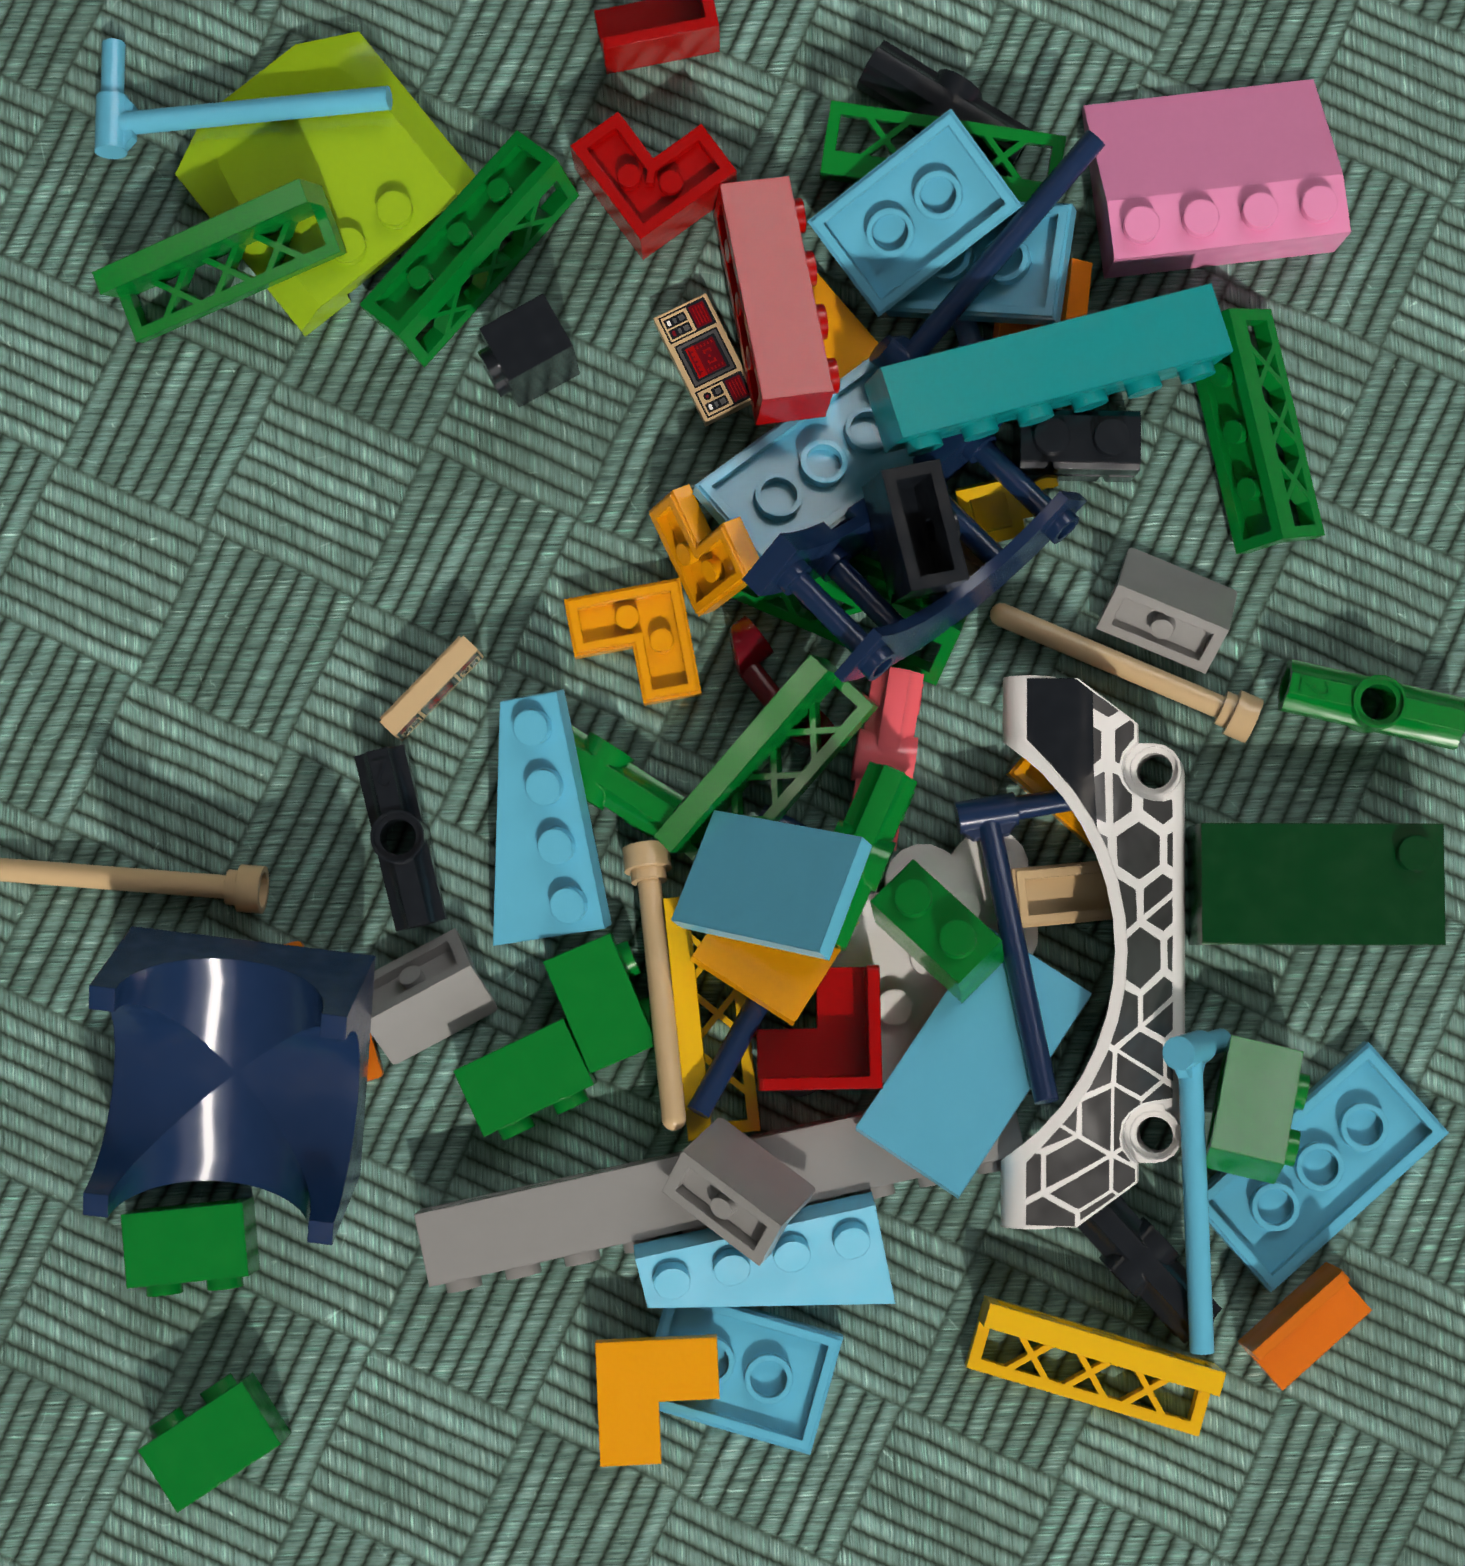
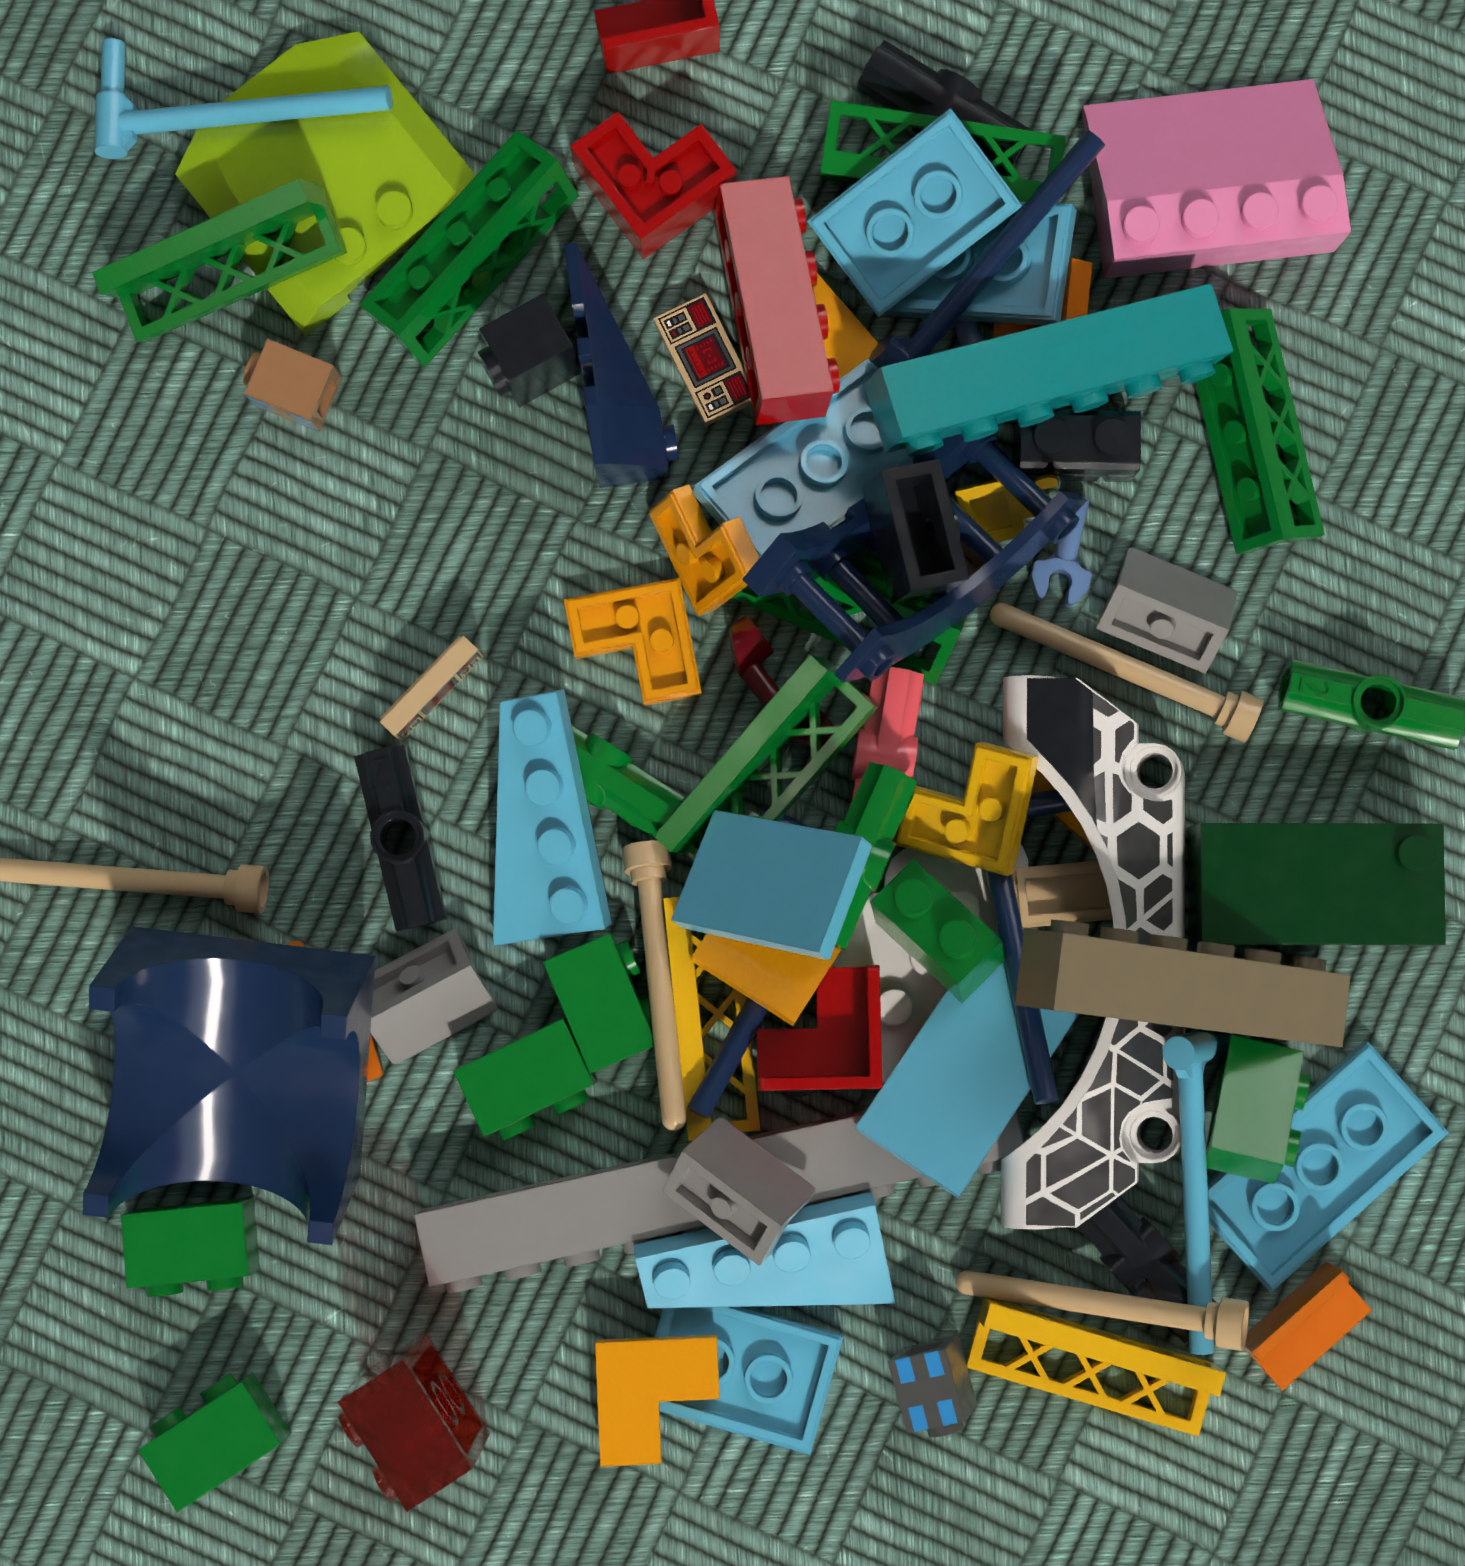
(291, 384): none -> medium nougat brick
(413, 1423): none -> clear red brick
(620, 408): none -> dark blue wedge
(933, 1386): none -> dark grey brick
(983, 825): none -> yellow tile
(1064, 562): none -> medium blue bar
(1181, 987): none -> dark tan brick
(1221, 1321): none -> tan piece

